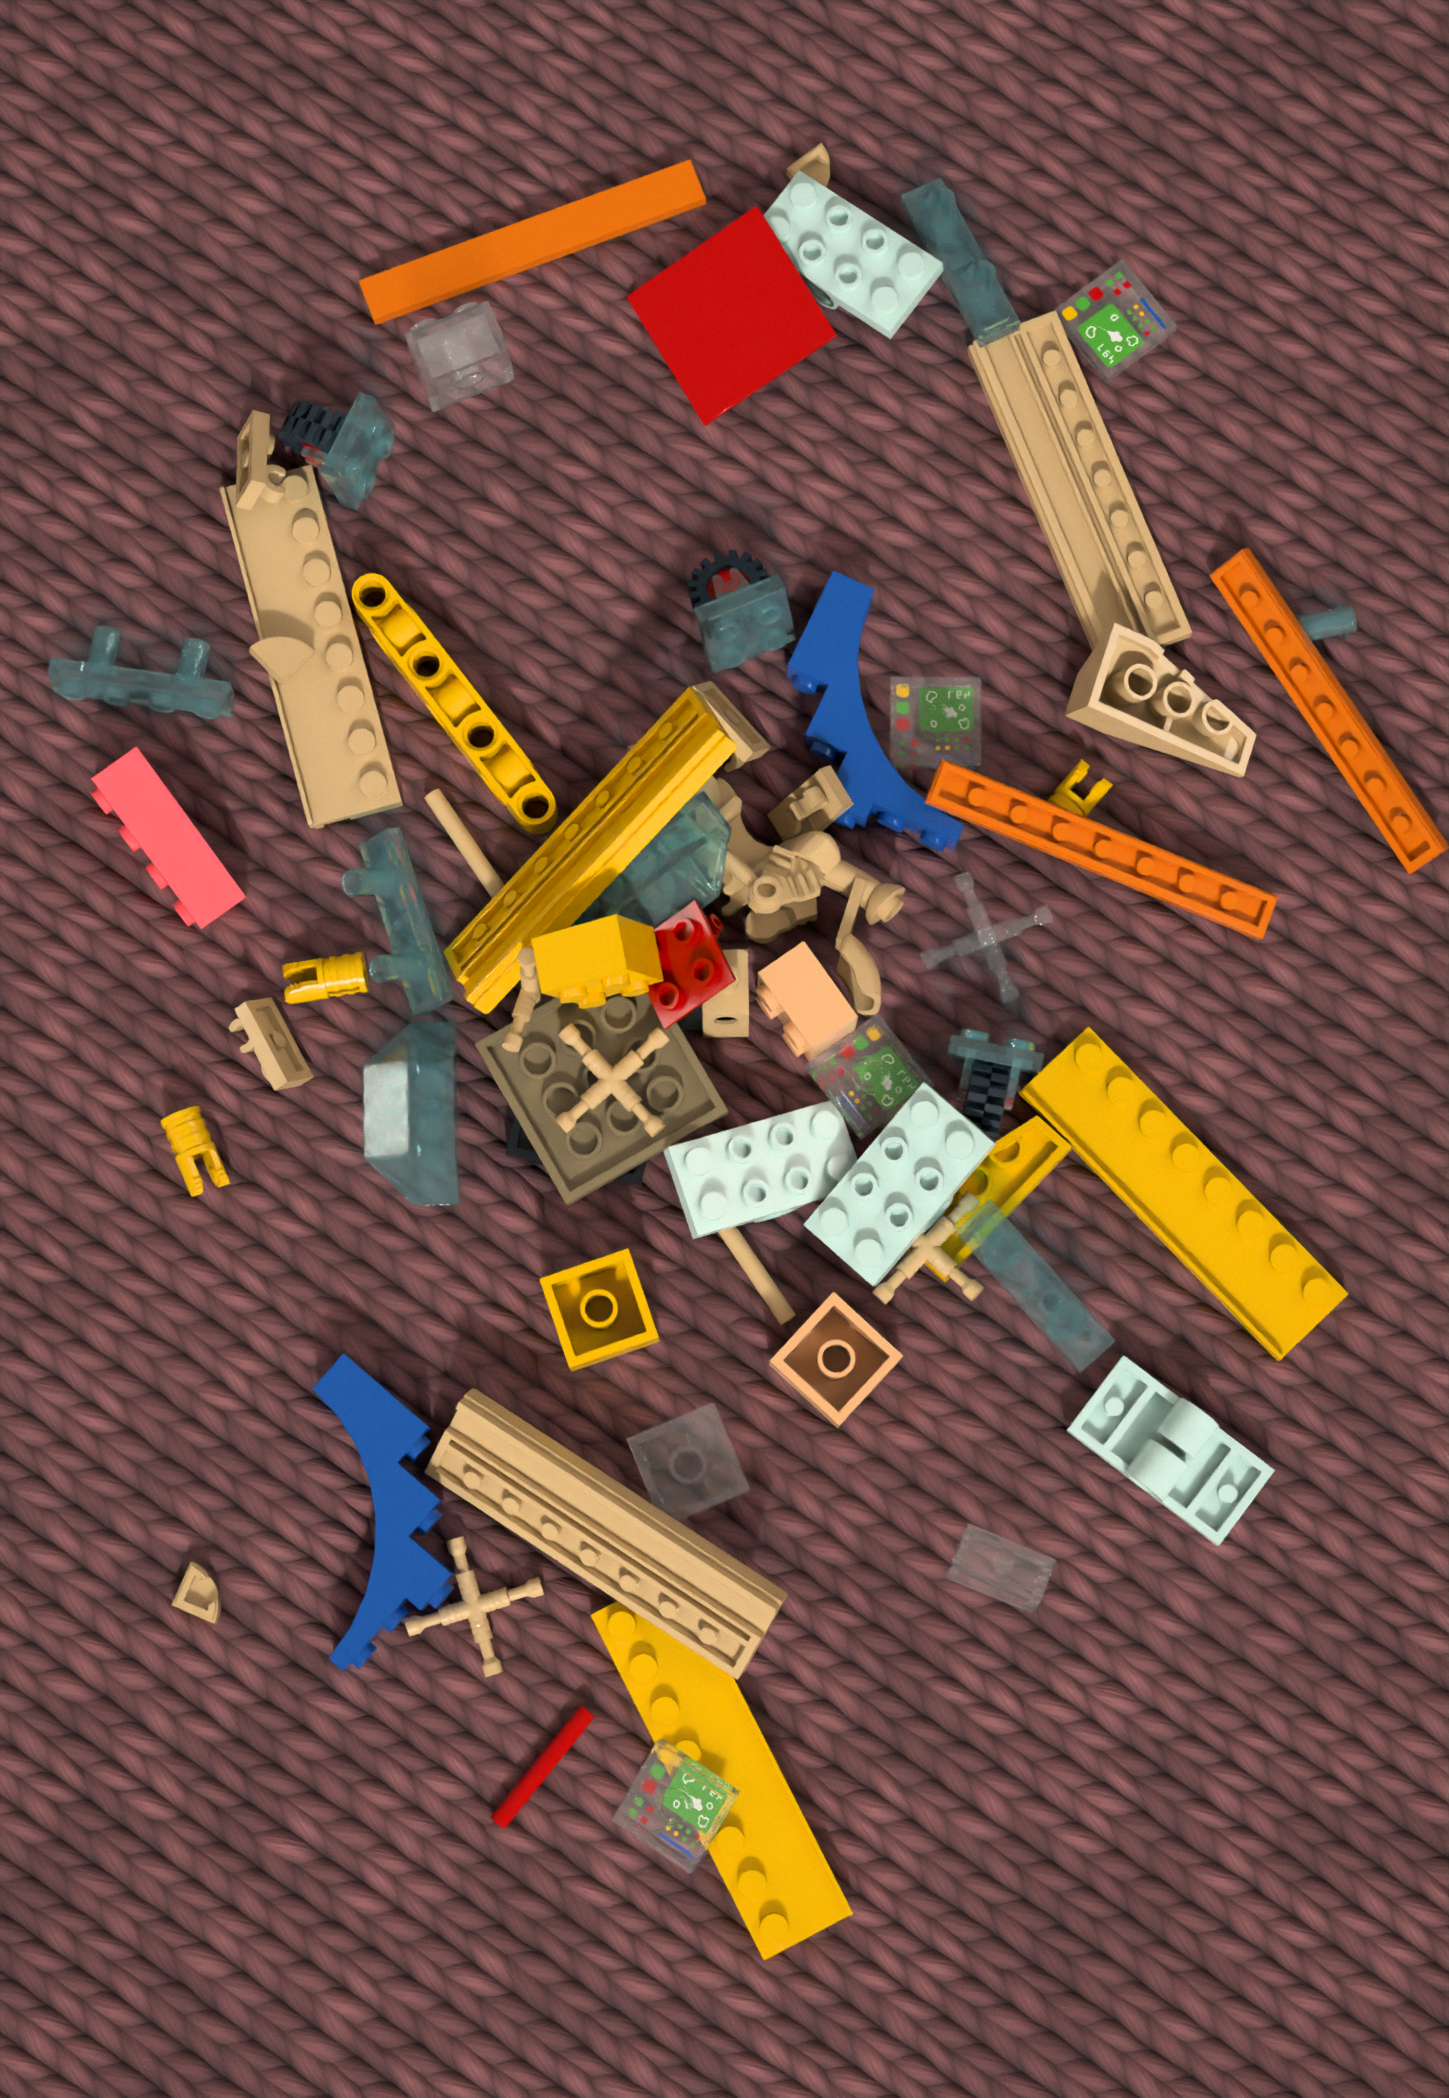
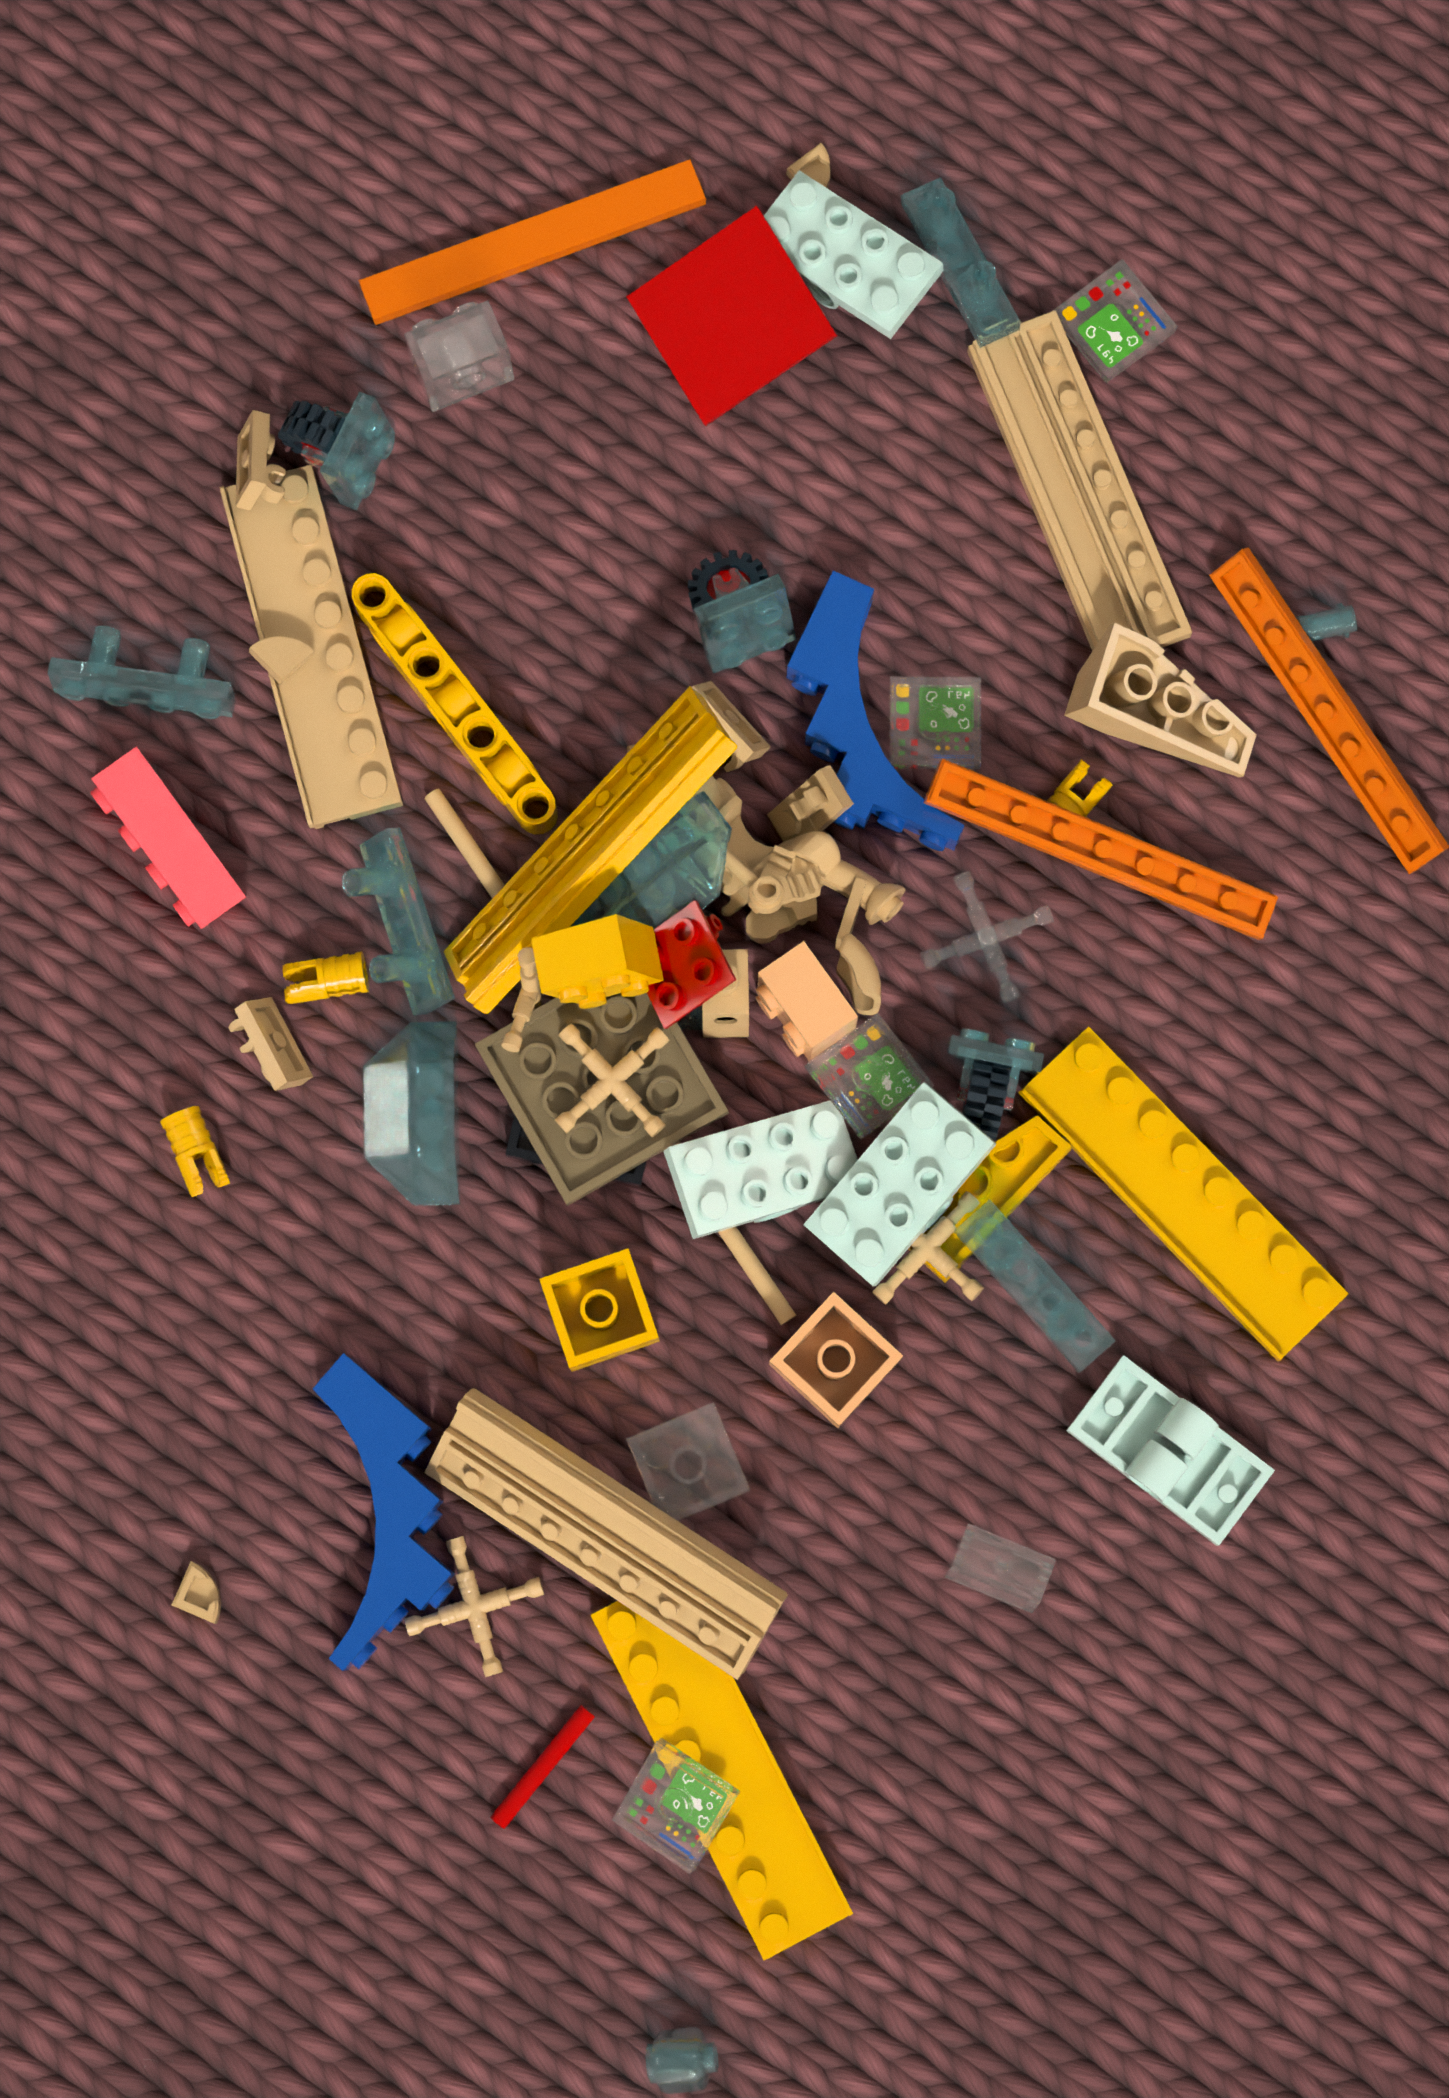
(681, 2060): none -> clear light blue head

